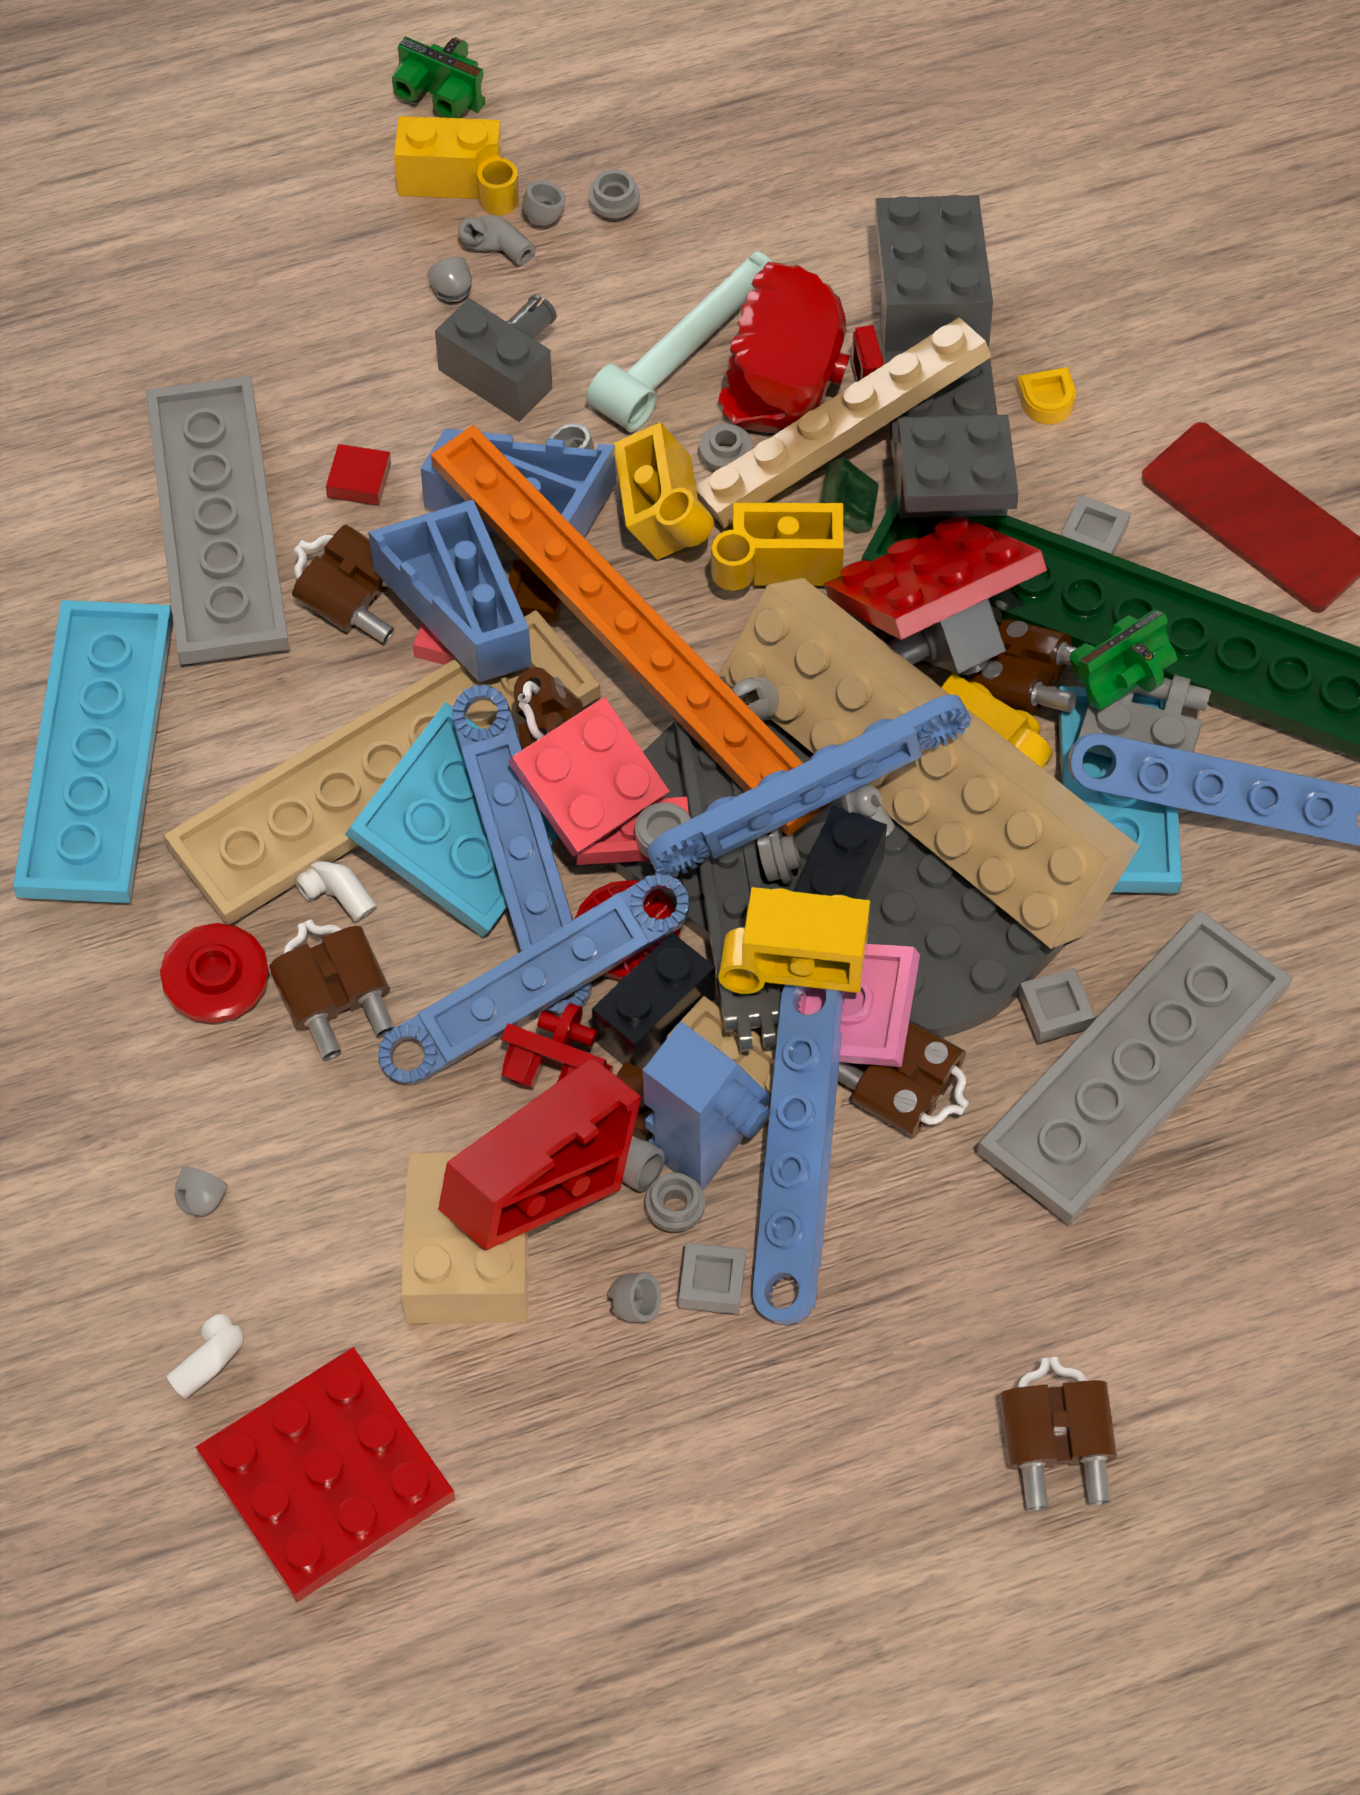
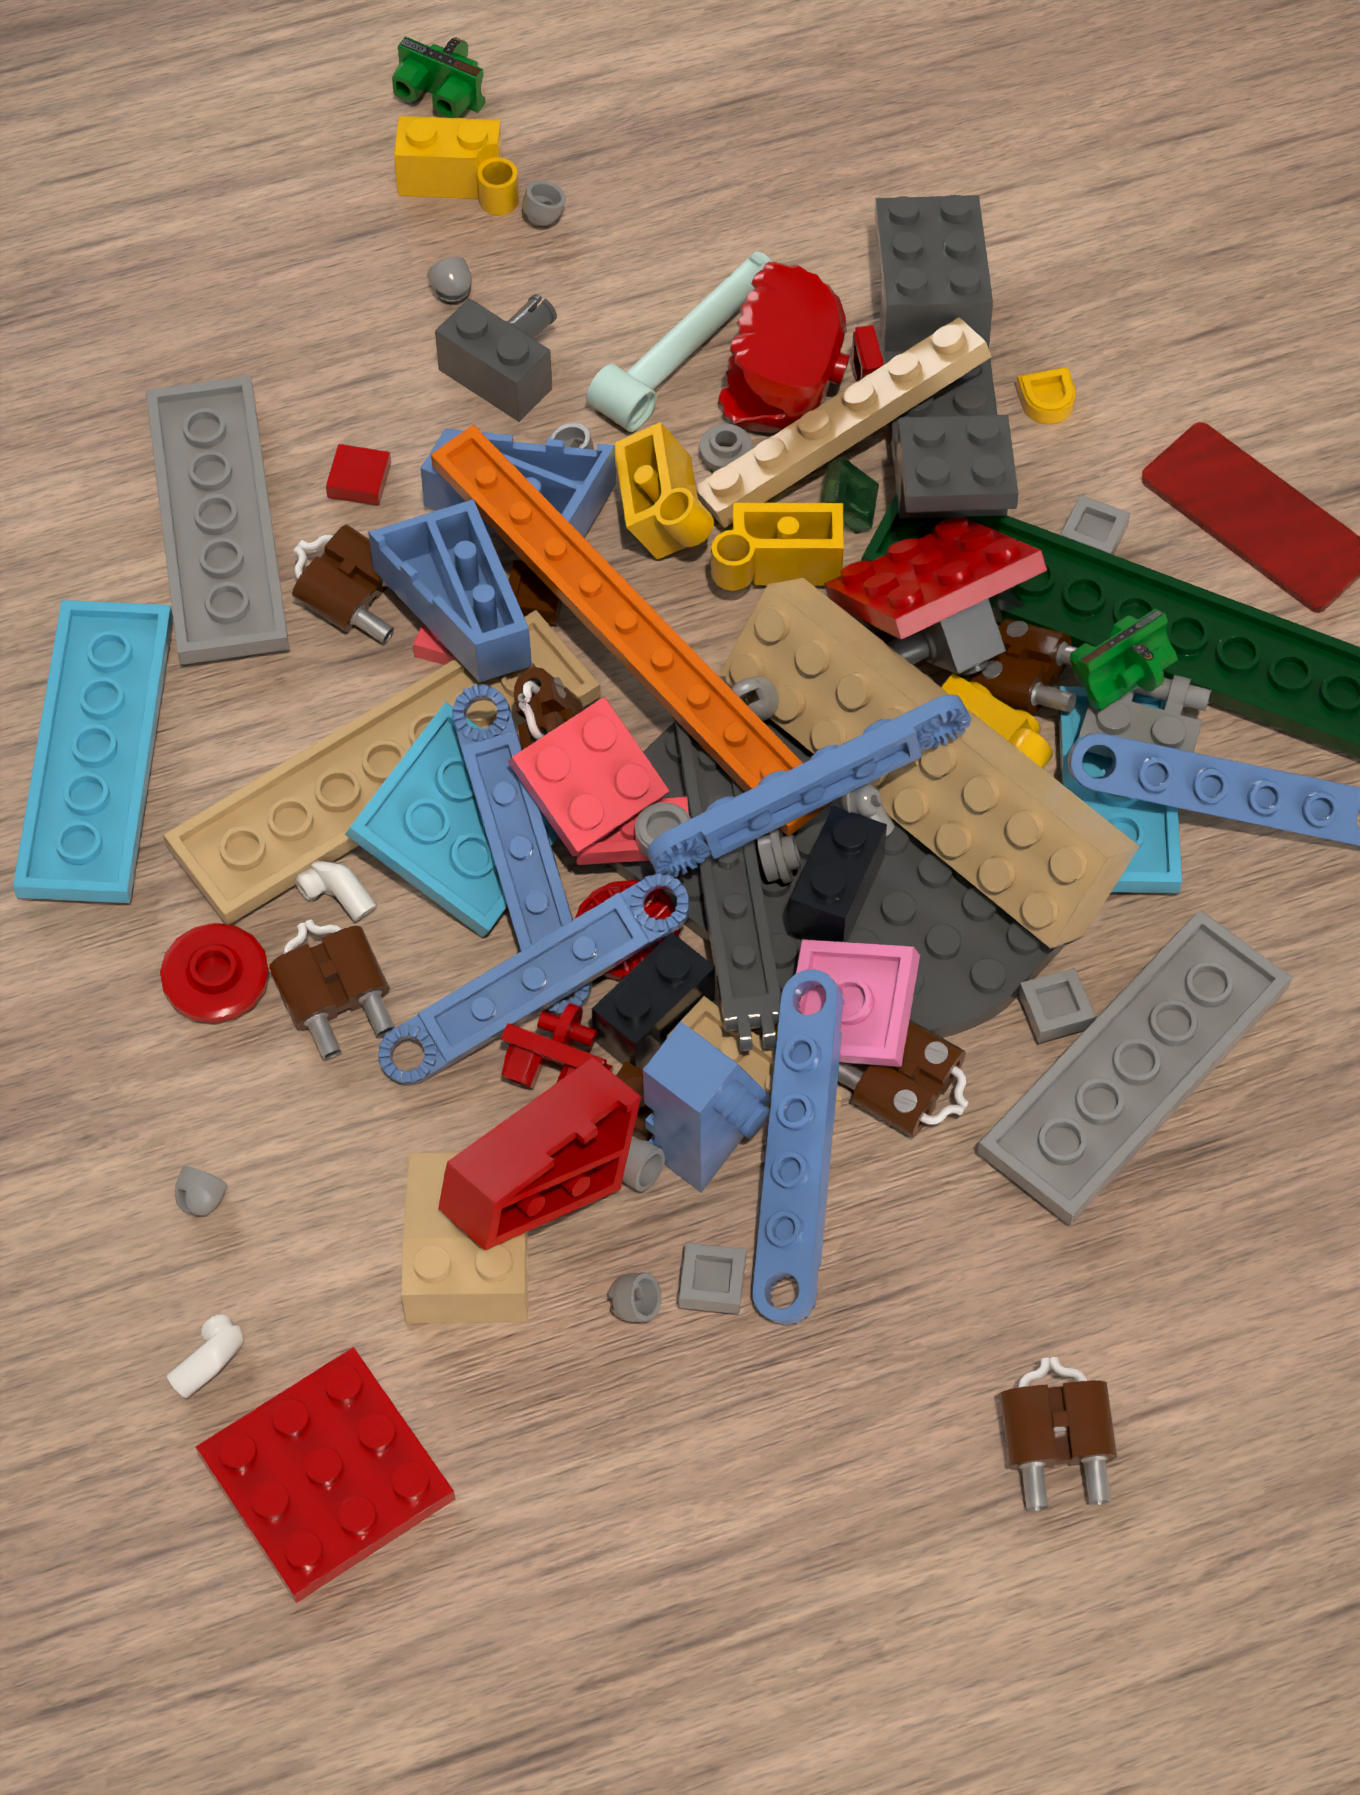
(496, 234): light grey arm -> none
(614, 194): light grey plate -> none
(675, 1187): light grey plate -> none
(797, 942): yellow hinge -> none

